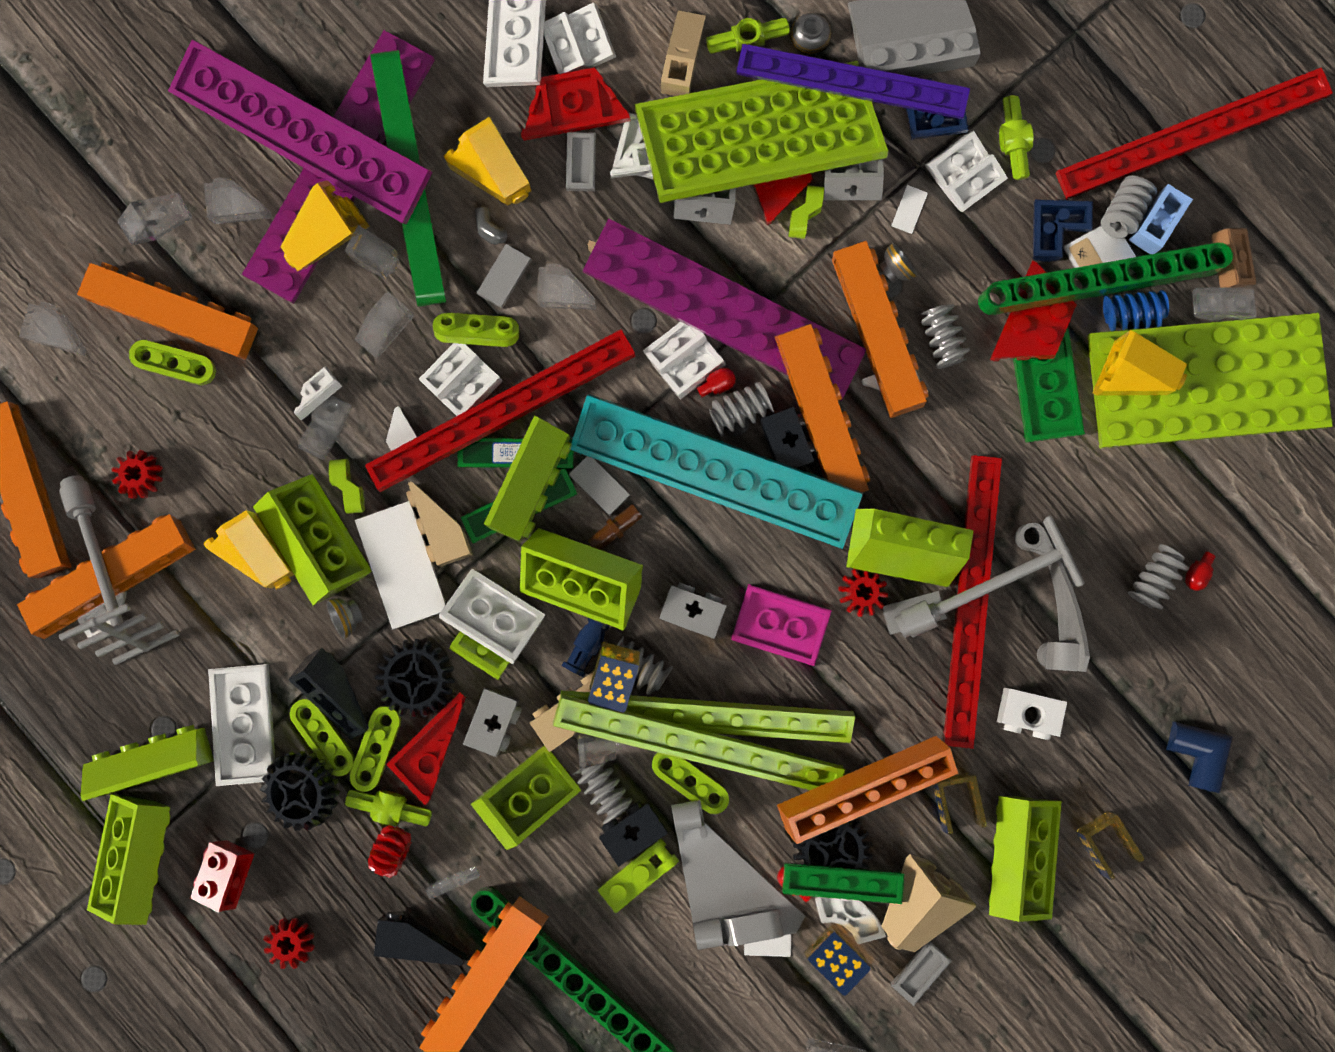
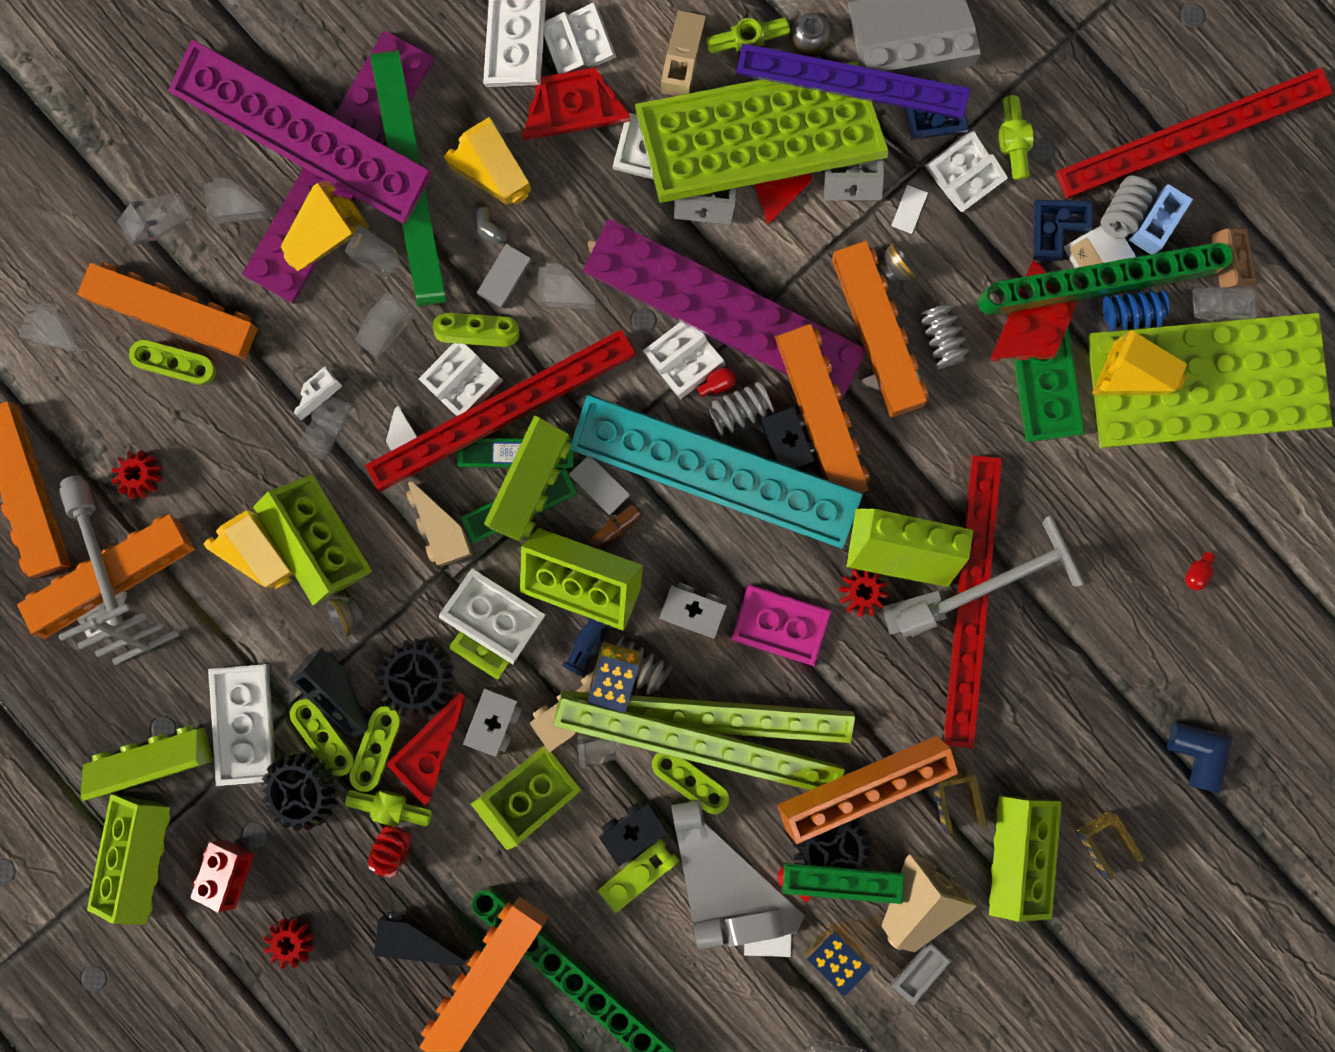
(352, 494): lime piece -> none
(401, 565): white tile -> none
(452, 882): clear tile -> none
(580, 161): light grey tile -> none
(604, 791): light grey piece -> none
(632, 163): white tile -> none
(802, 214): lime piece -> none
(853, 916): white tile -> none
(1049, 713): white brick -> none
(1072, 649): light grey panel -> none
(1159, 577): light grey piece -> none

